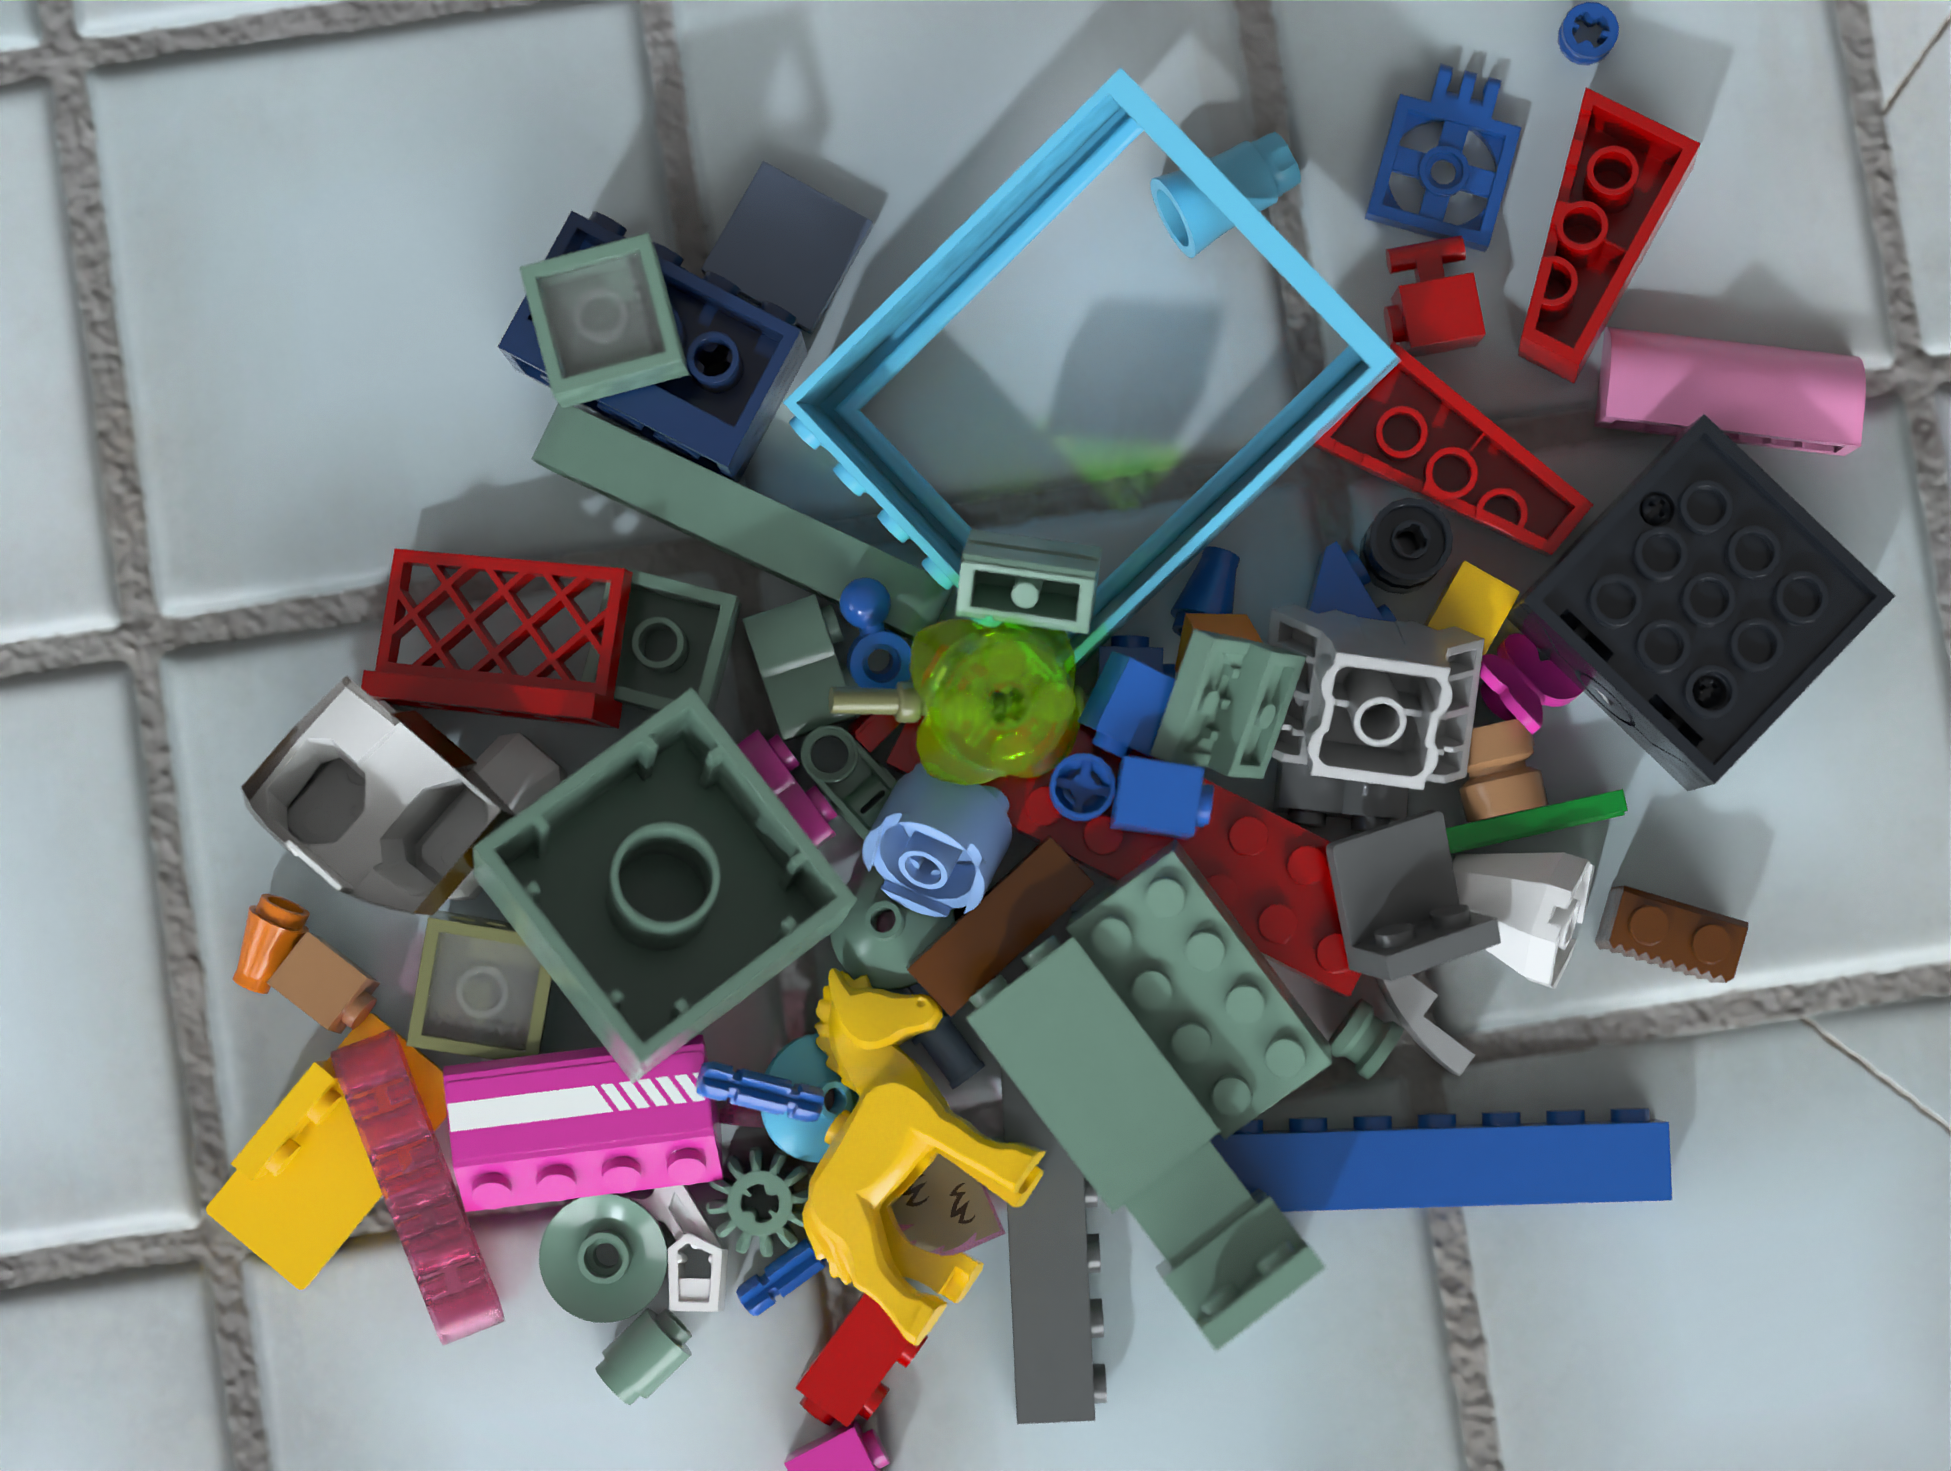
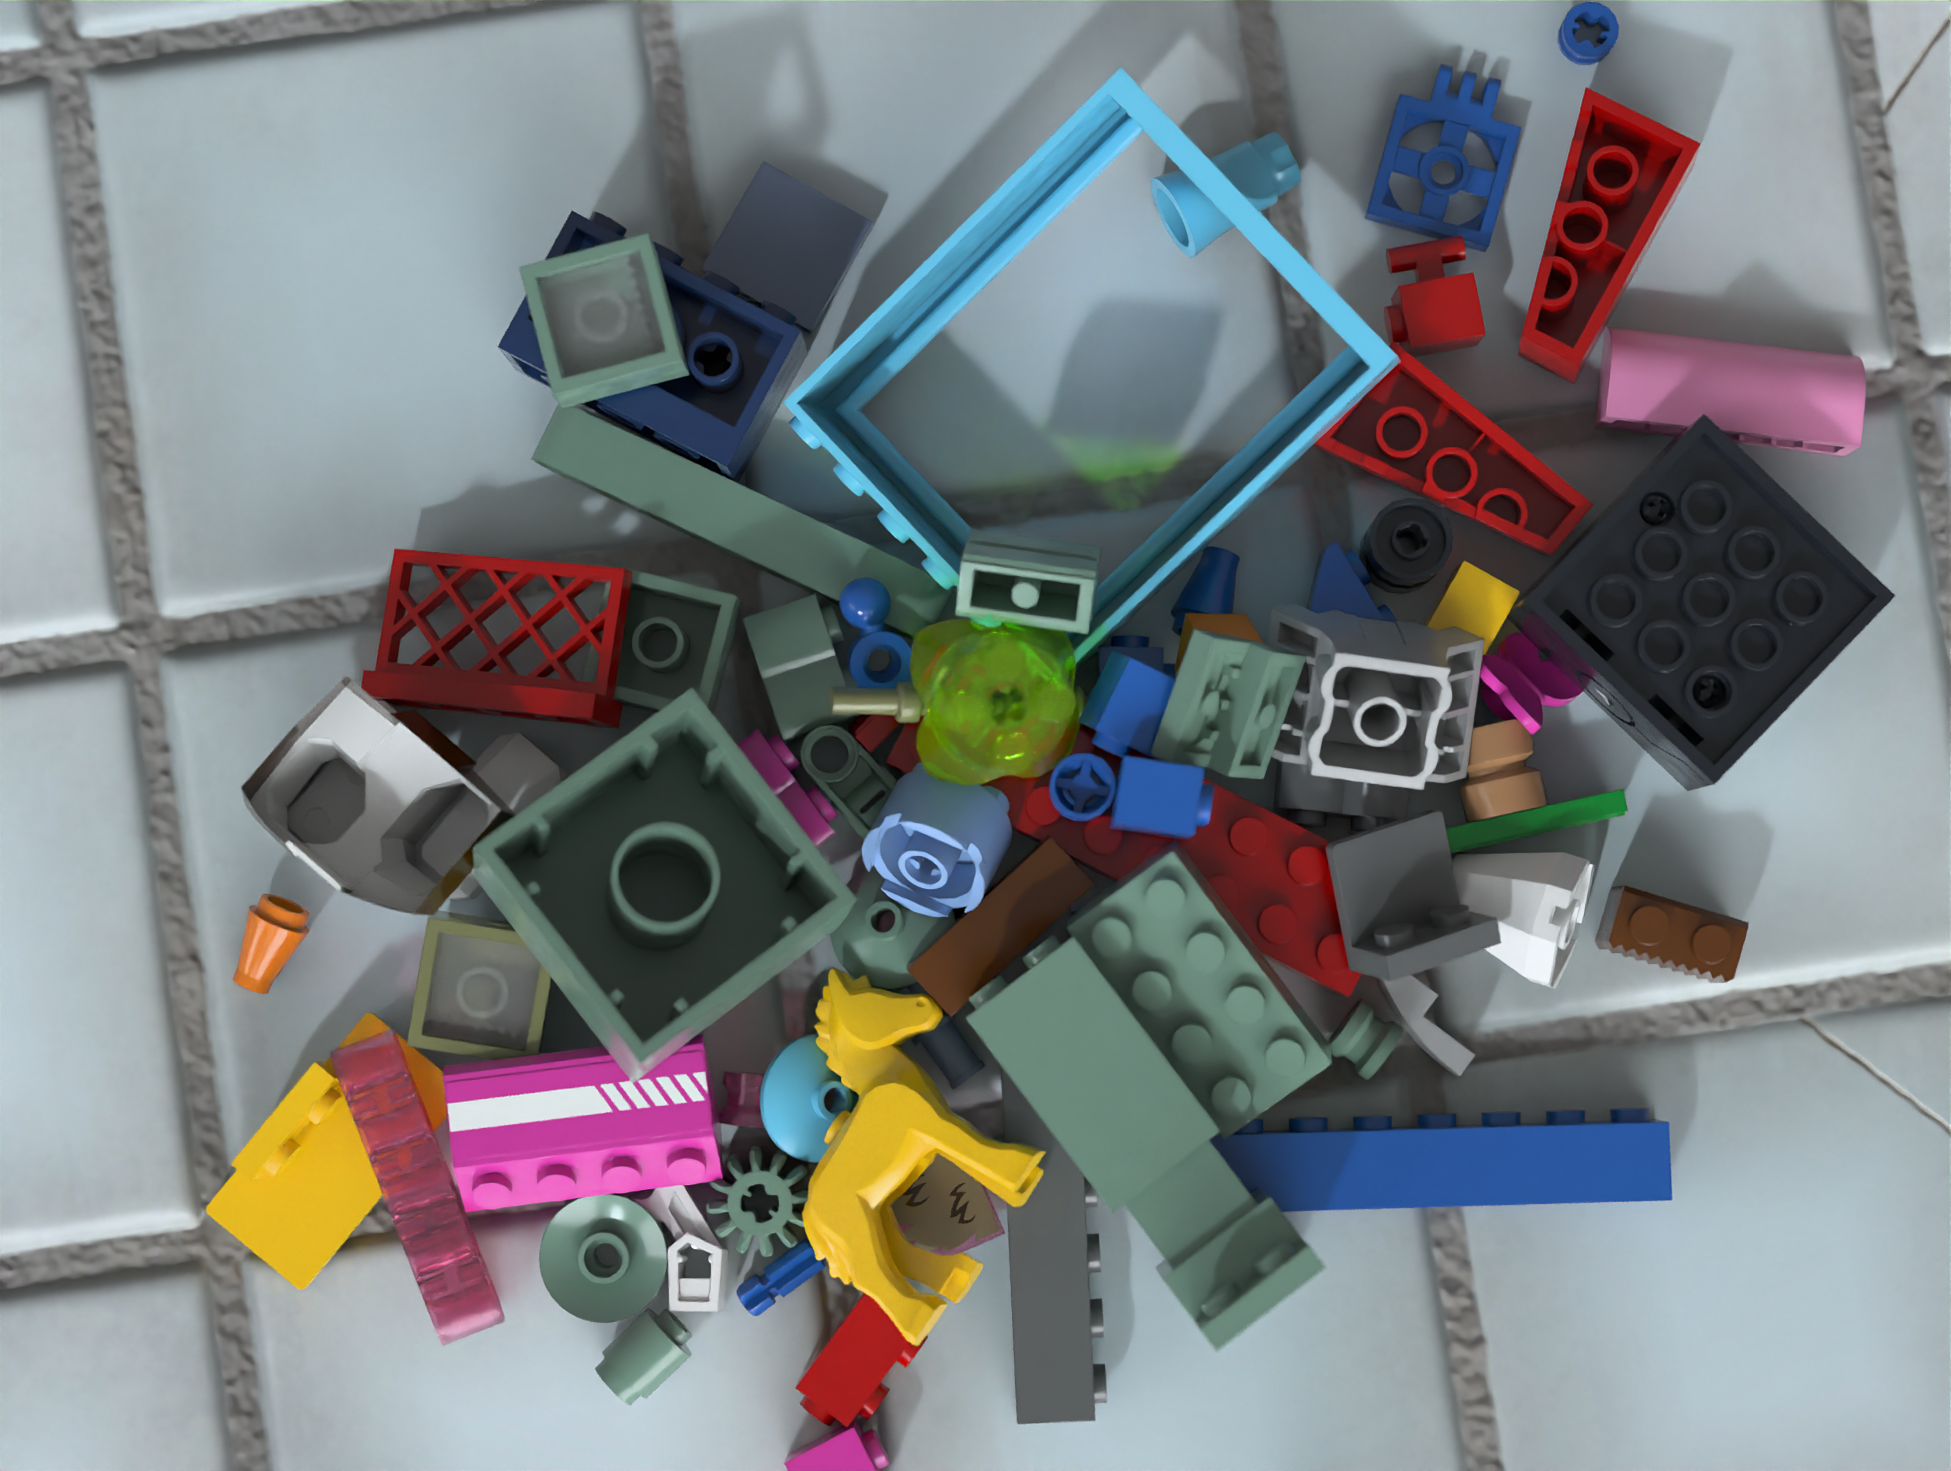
(325, 984): medium nougat brick -> none
(760, 1091): blue axle -> none

